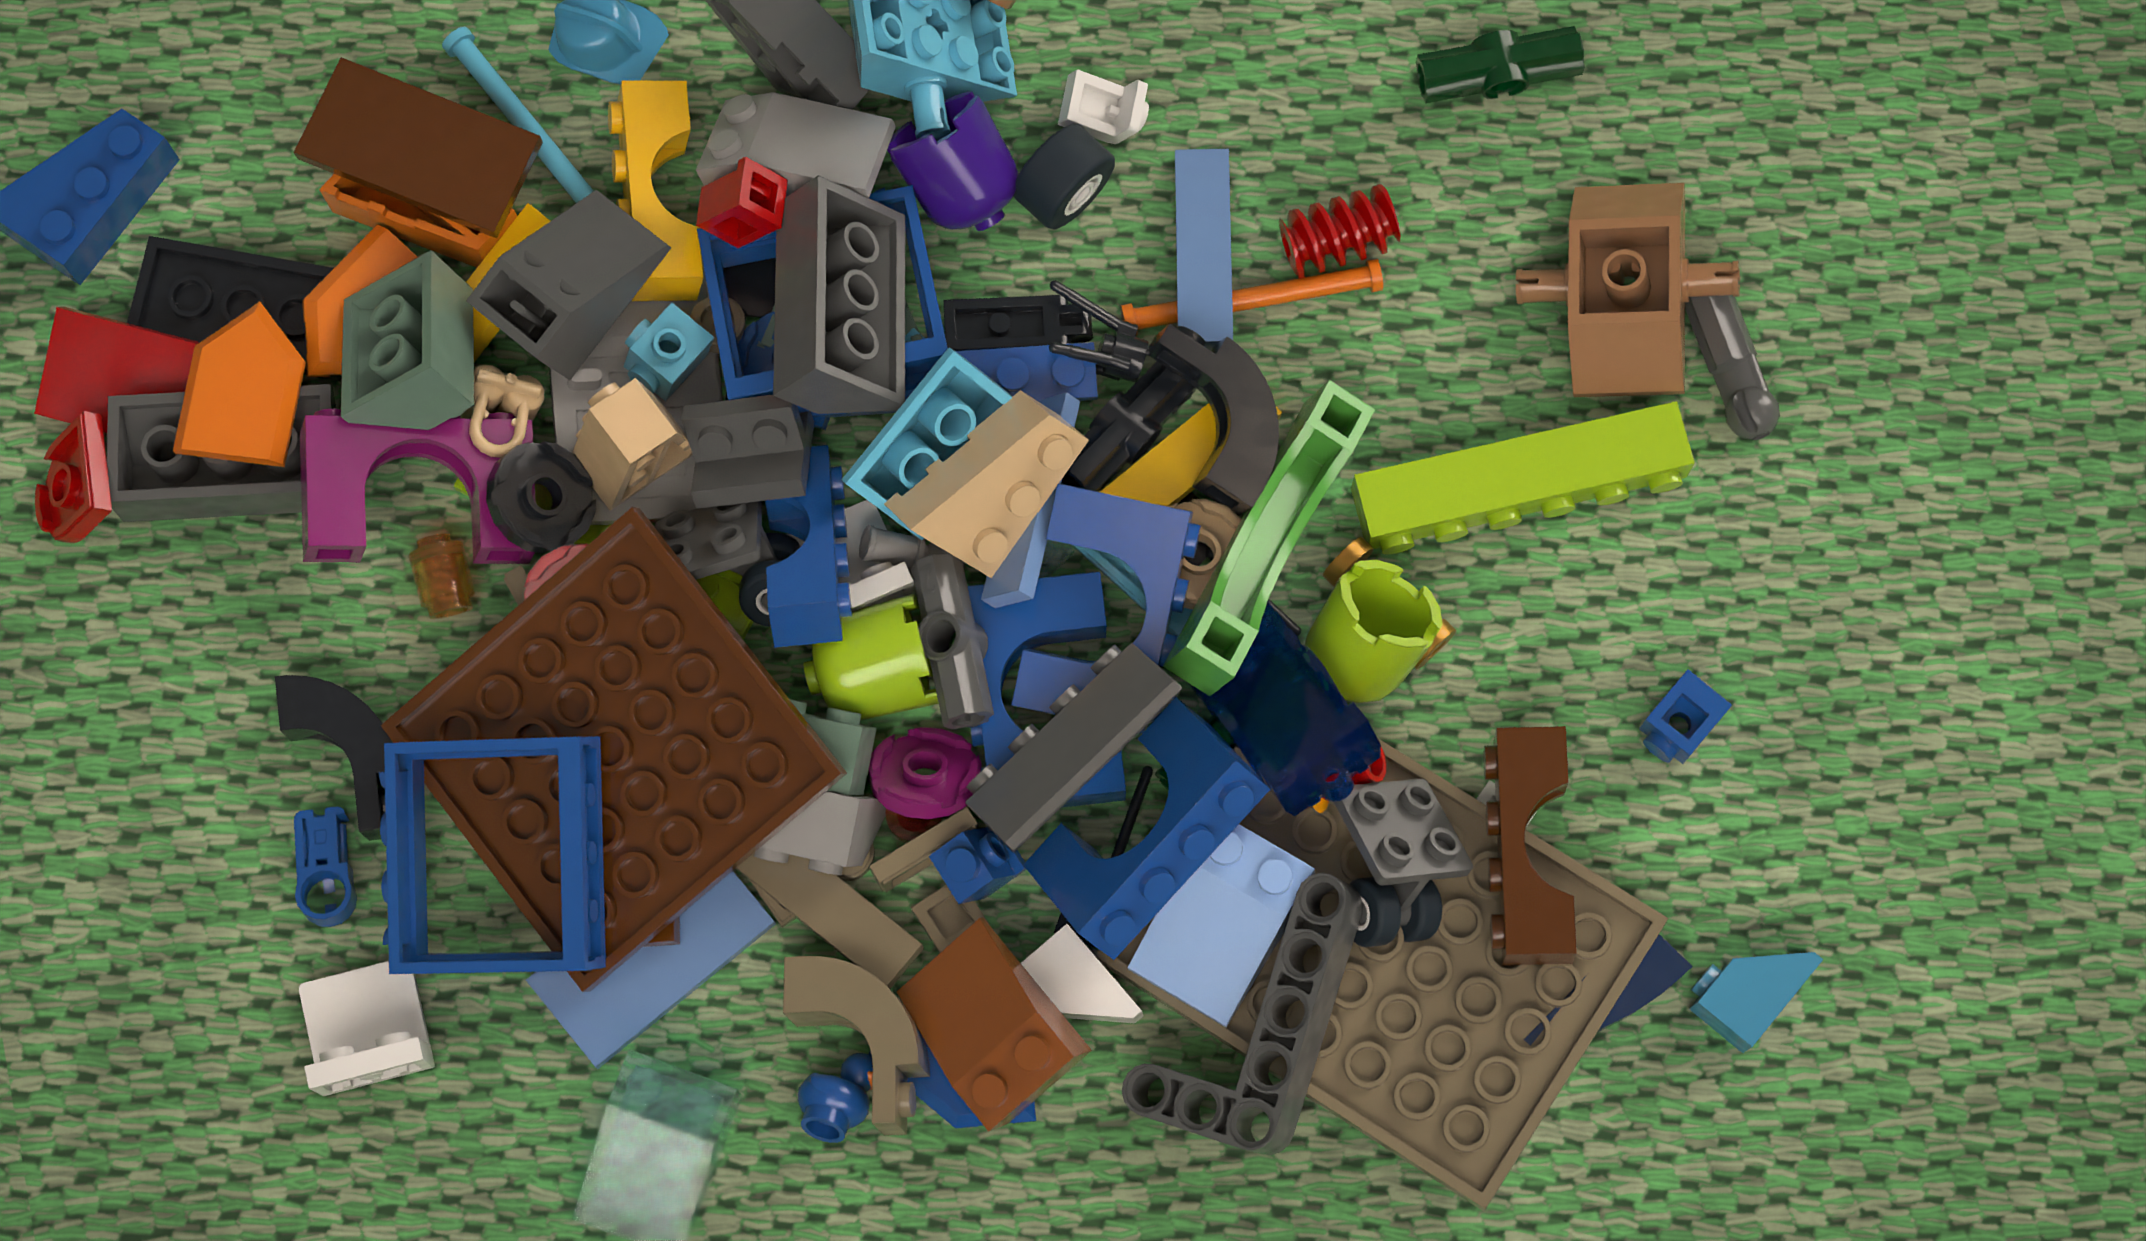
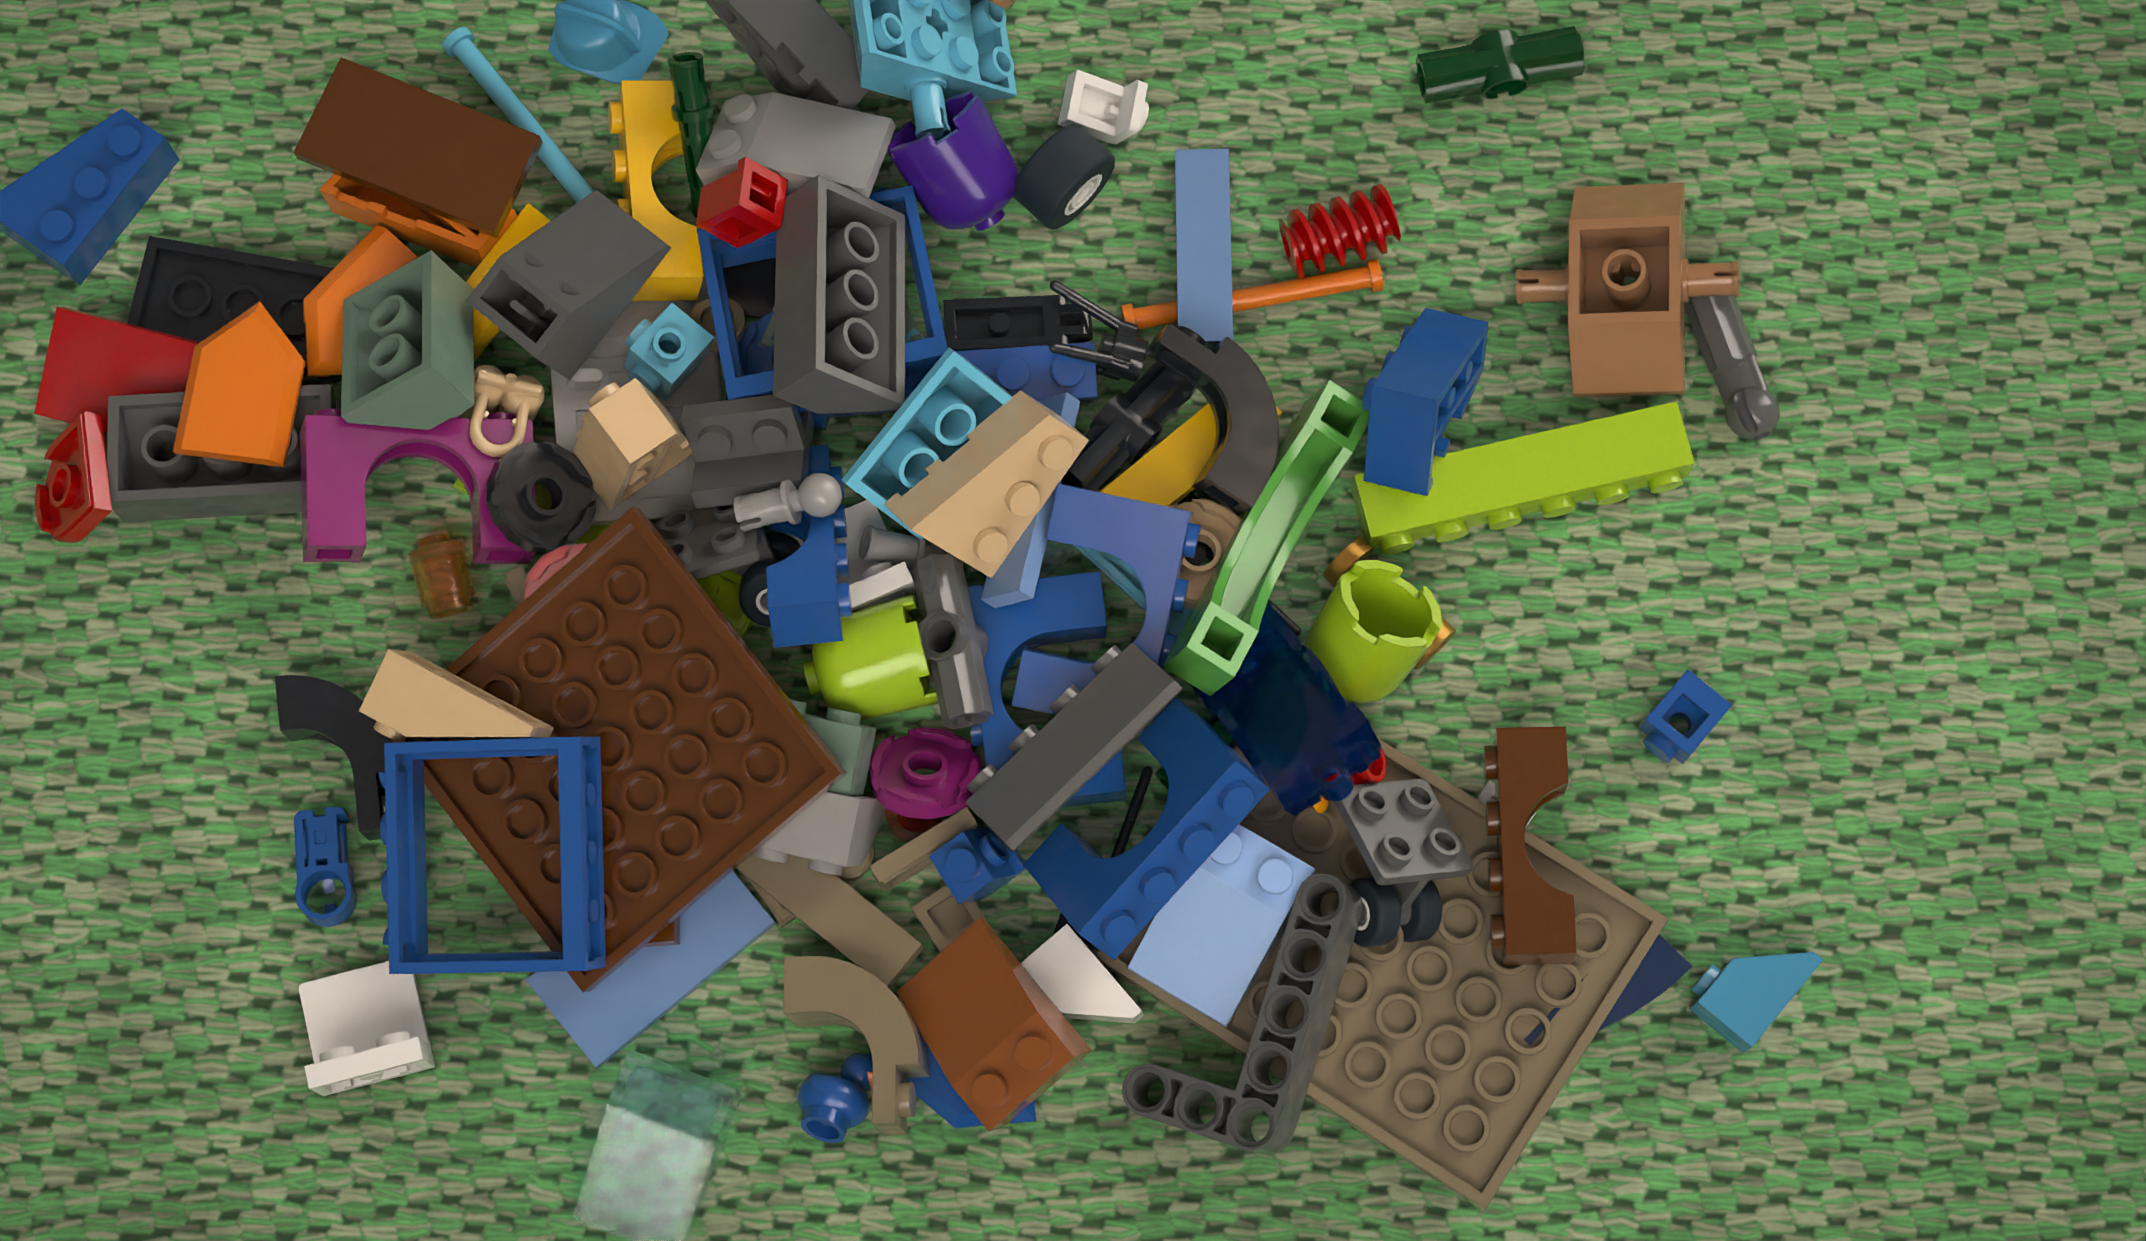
(429, 702): none -> tan slope
(693, 113): none -> dark green pin
(817, 496): none -> light grey pin
(1418, 394): none -> blue wedge

